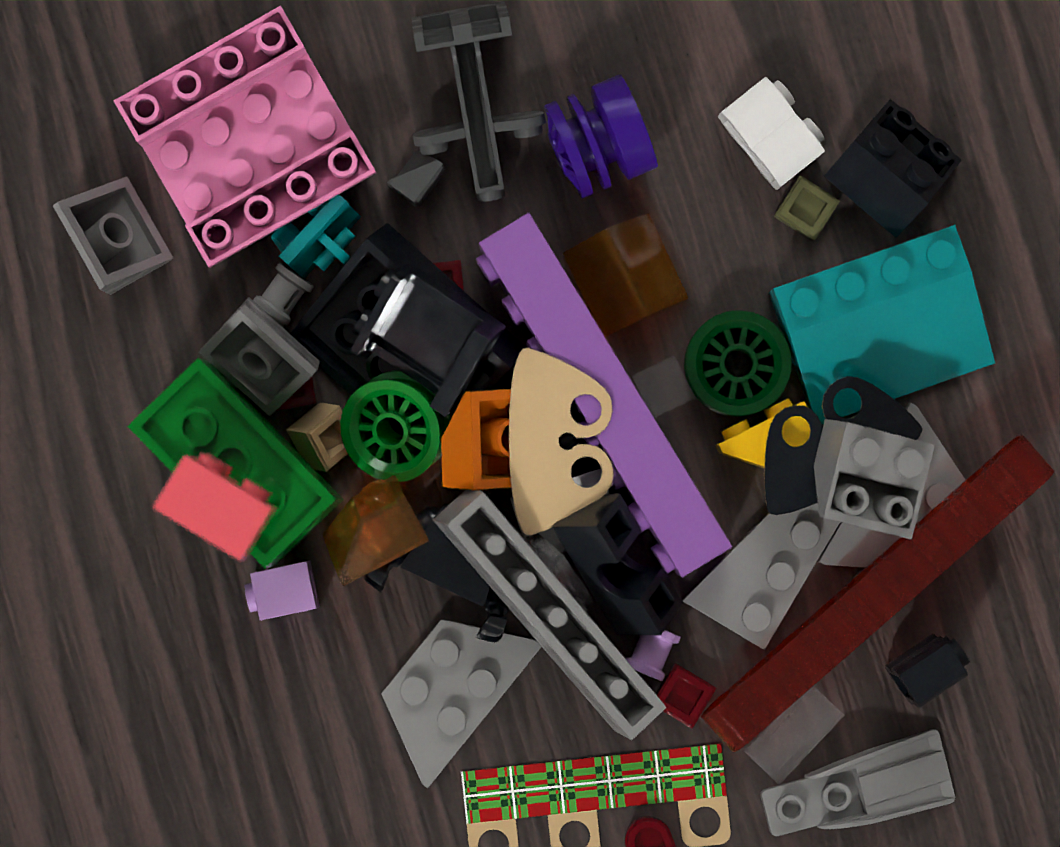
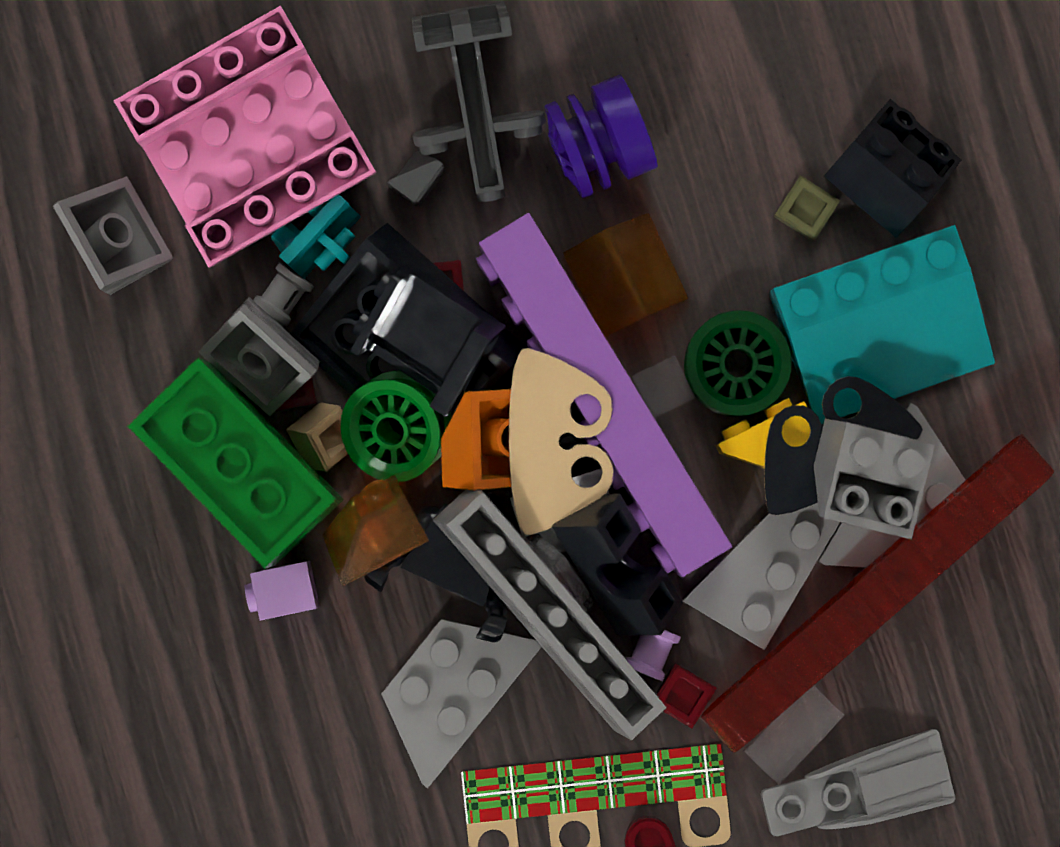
(214, 505): coral brick -> none
(772, 131): white brick -> none
(928, 669): black brick -> none

